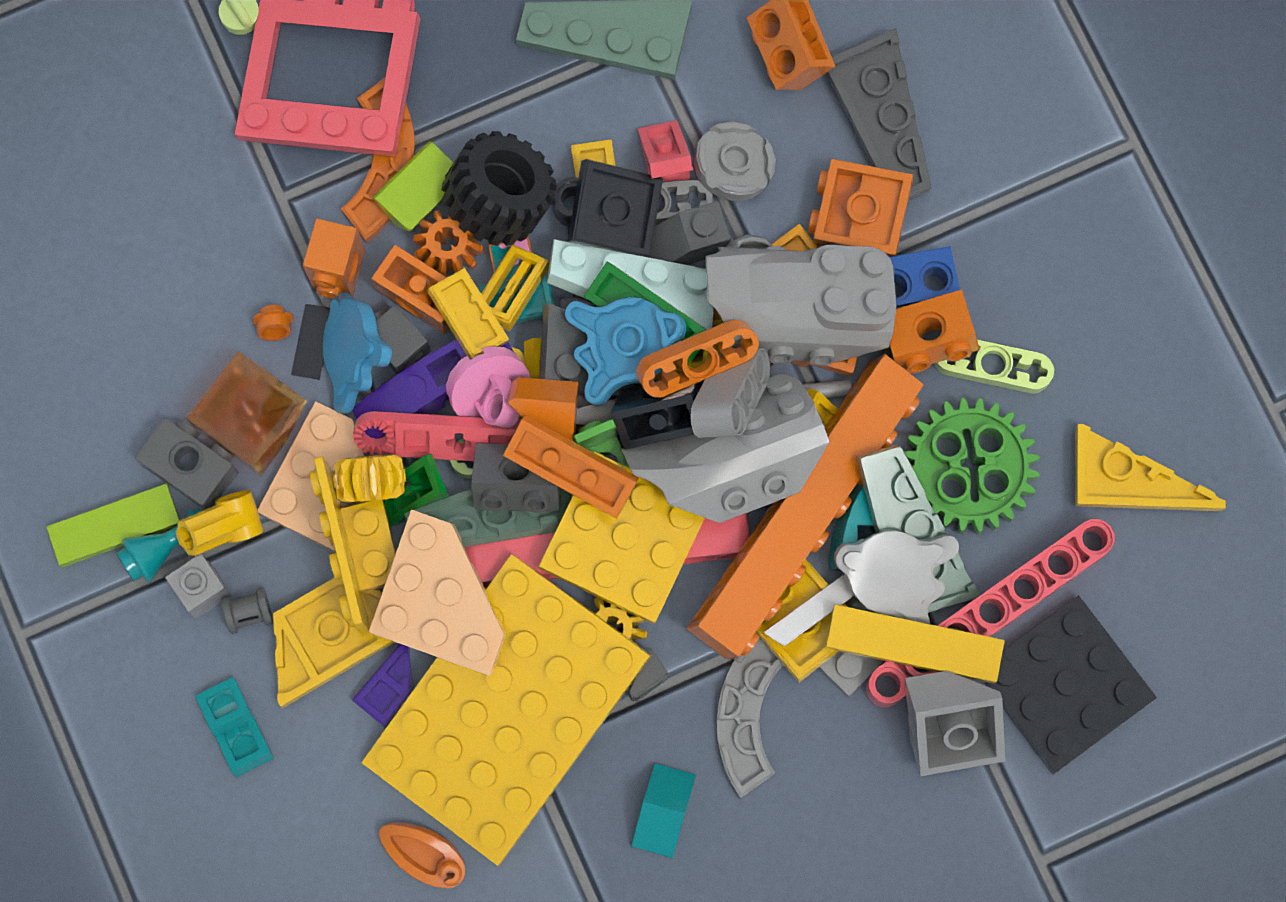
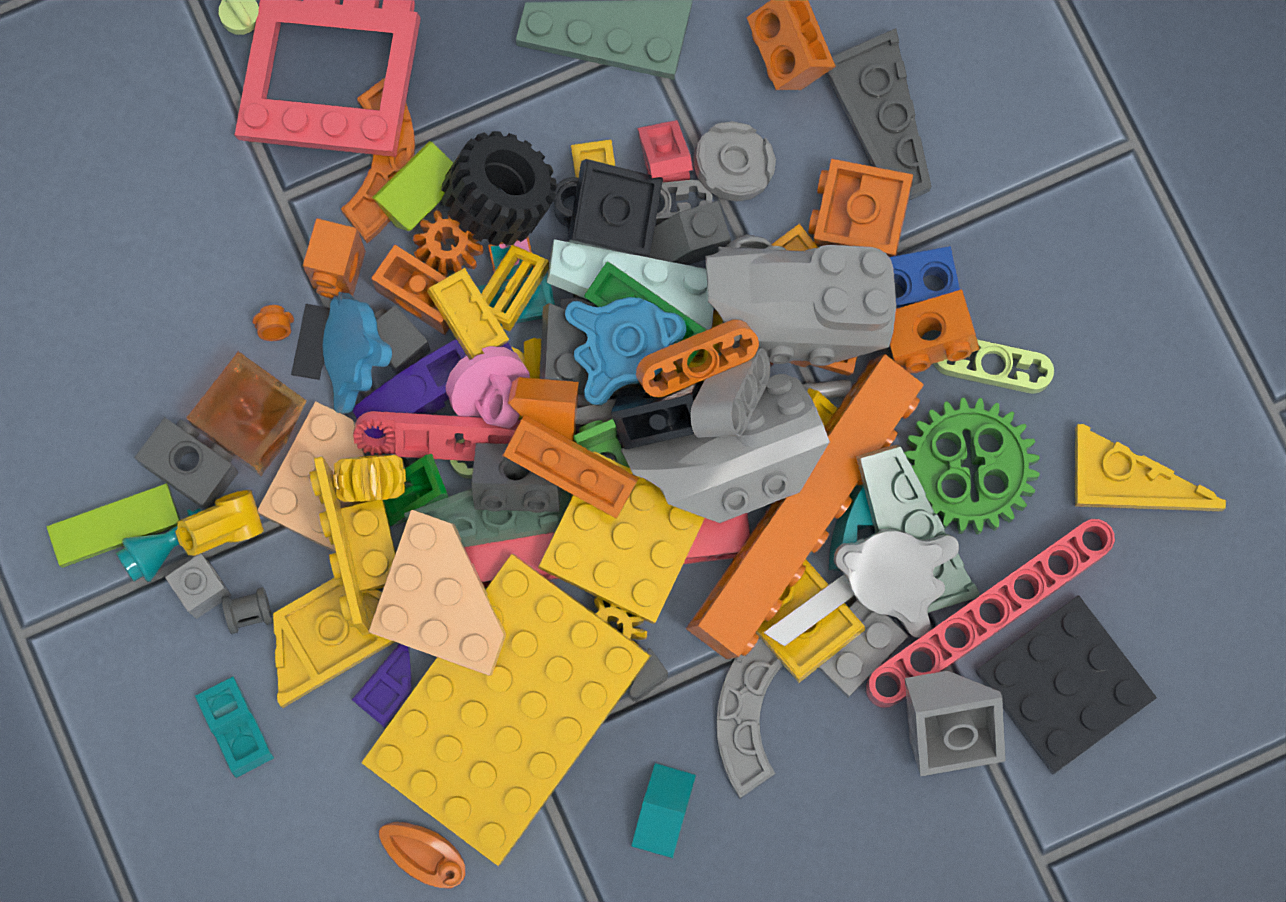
(914, 644): yellow tile -> none

